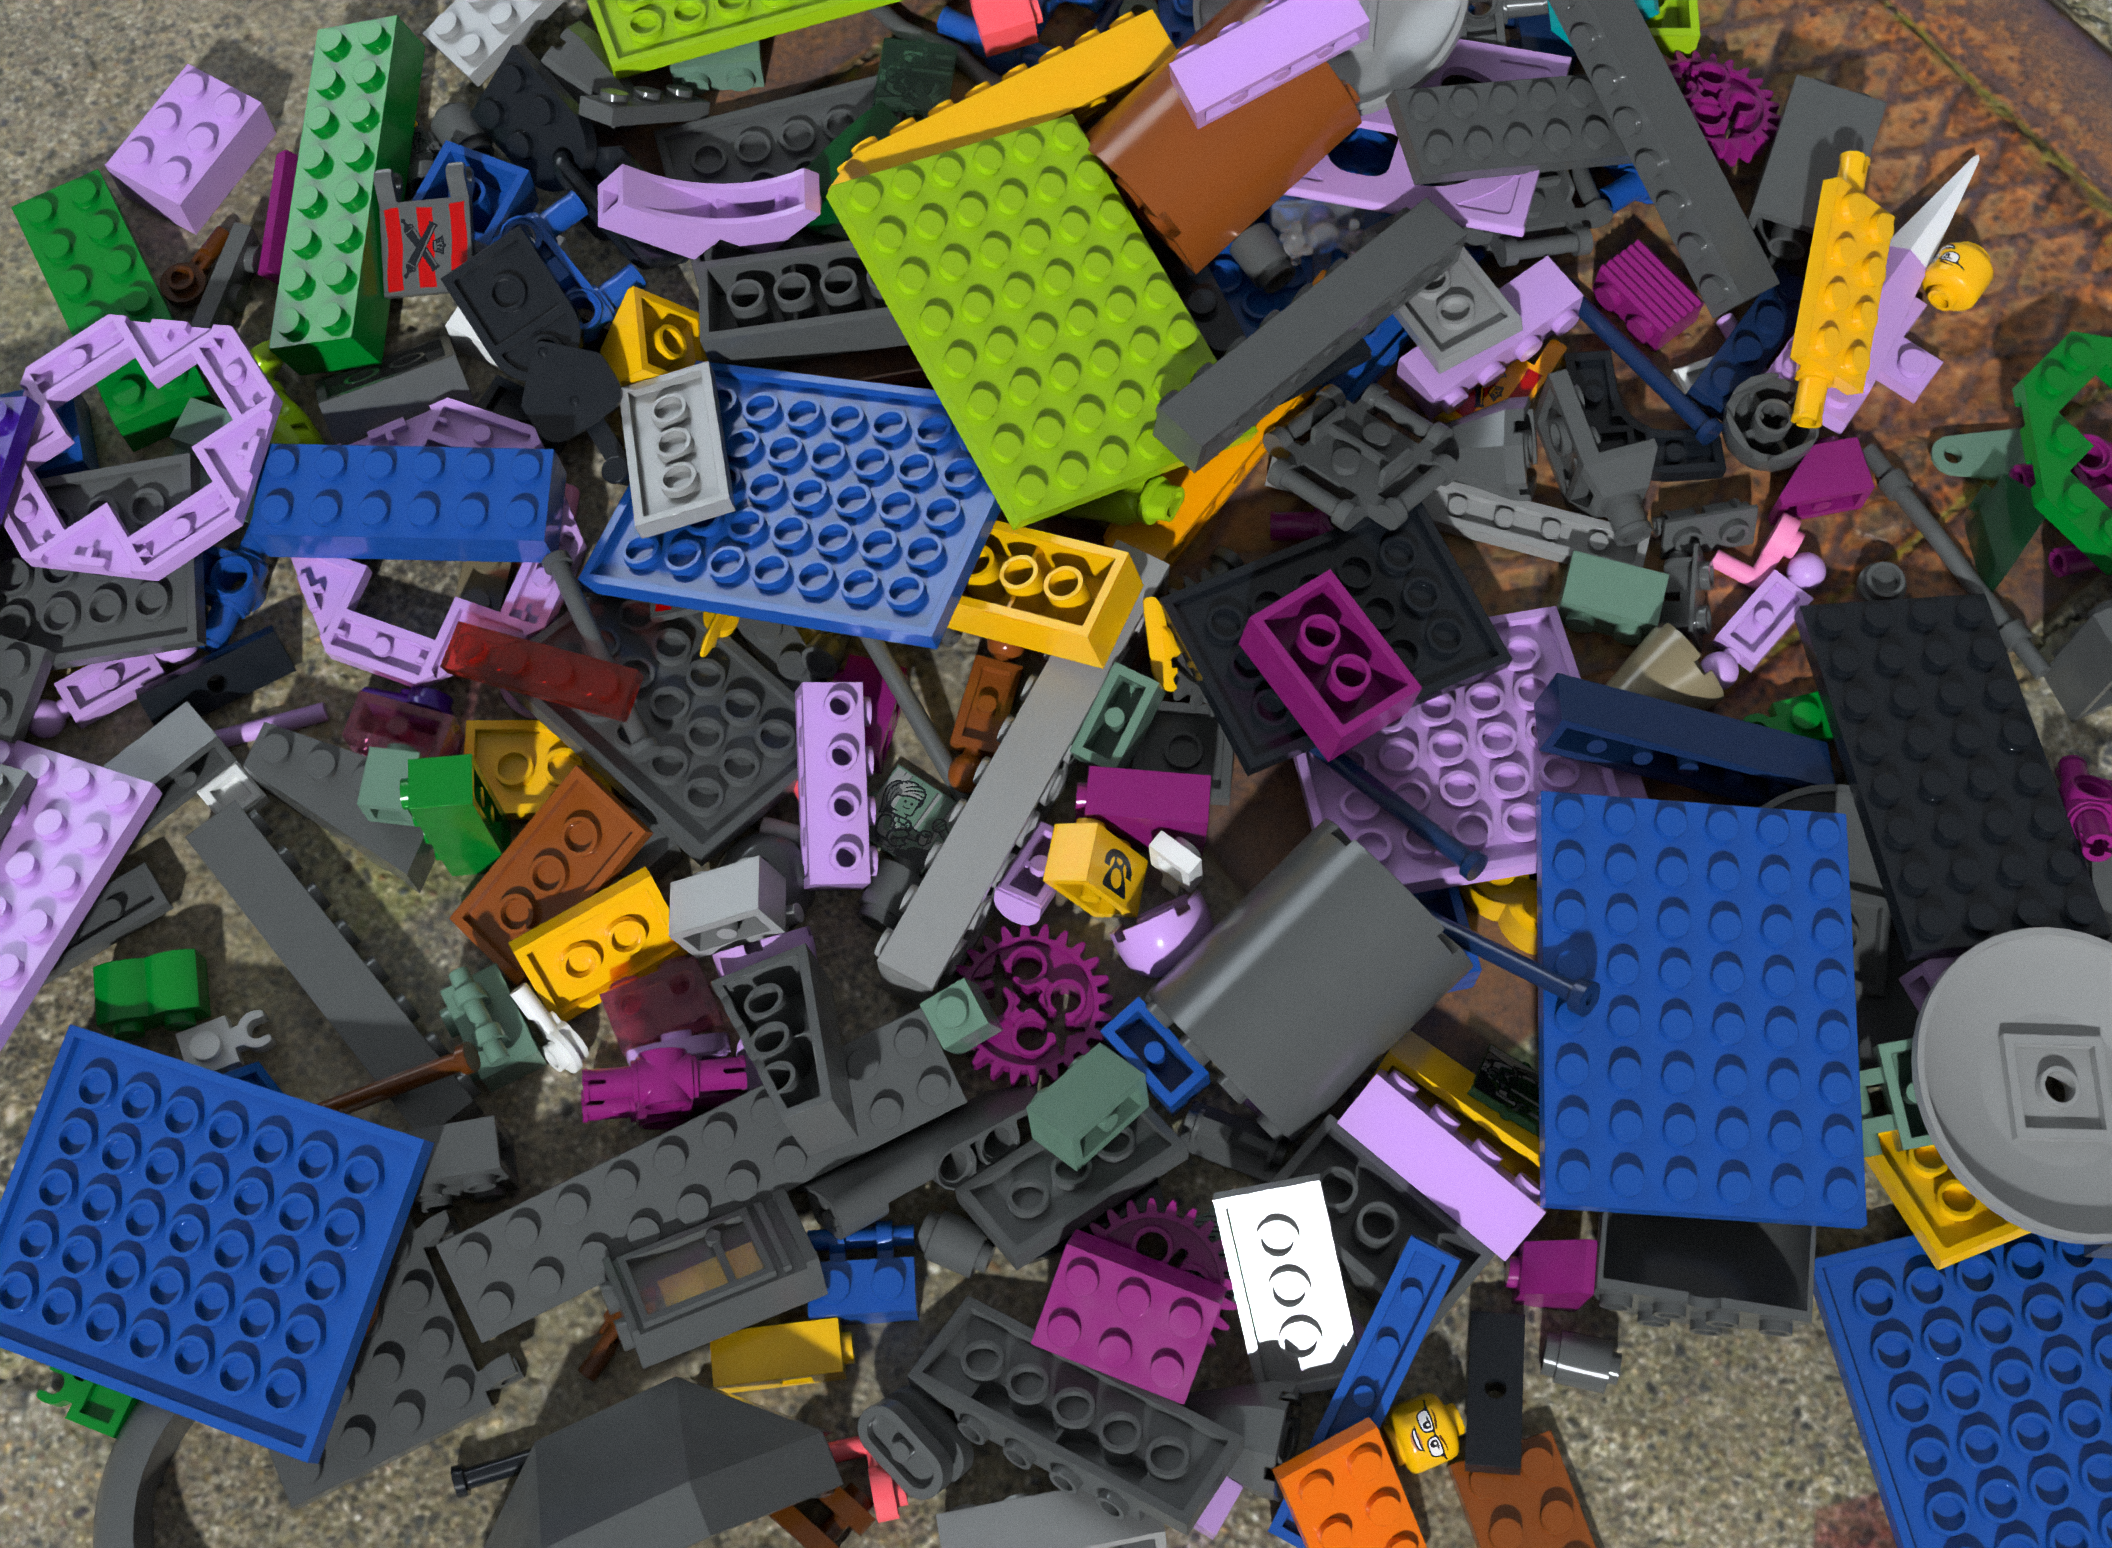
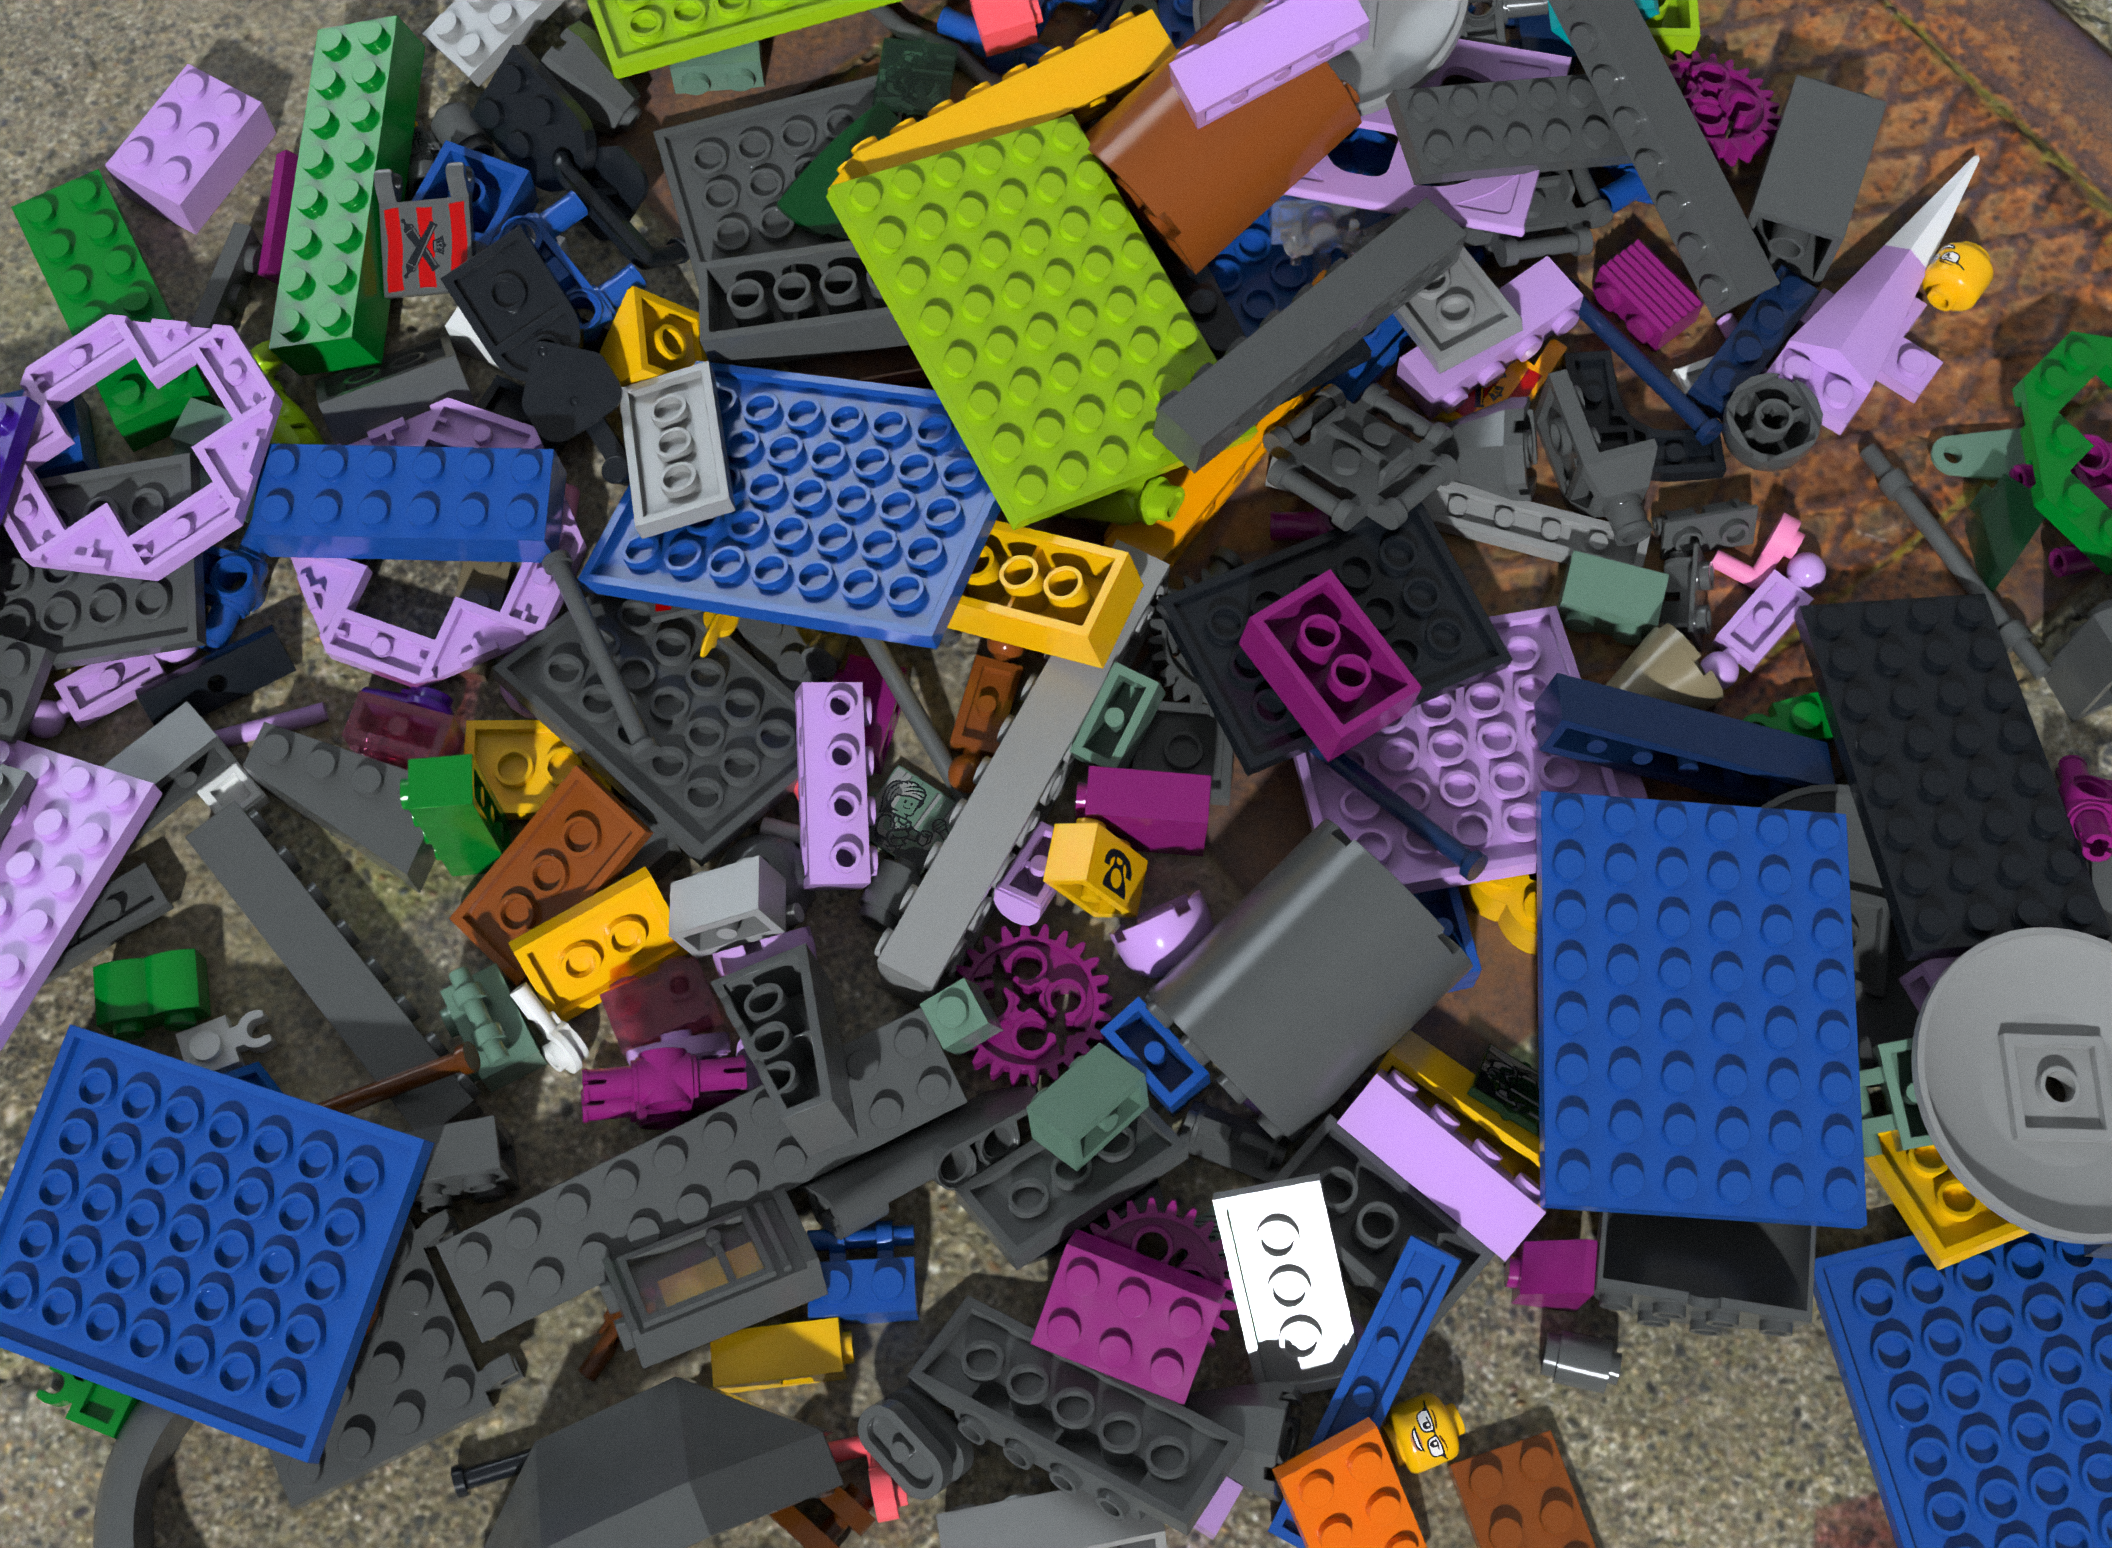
(186, 281): reddish brown plate -> none
(380, 784): sand green brick -> none
(542, 671): clear red plate -> none
(644, 106): dark grey plate -> none
(696, 215): lavender arch -> none
(954, 1243): dark grey brick -> none
(1161, 644): yellow piece -> none
(1177, 861): white plate -> none
(1263, 258): dark grey brick -> none
(1495, 1365): black tile -> none
(1580, 994): dark blue bar -> none
(1826, 481): magenta slope -> none
(1840, 291): yellow plate -> none
(1881, 582): dark grey plate -> none

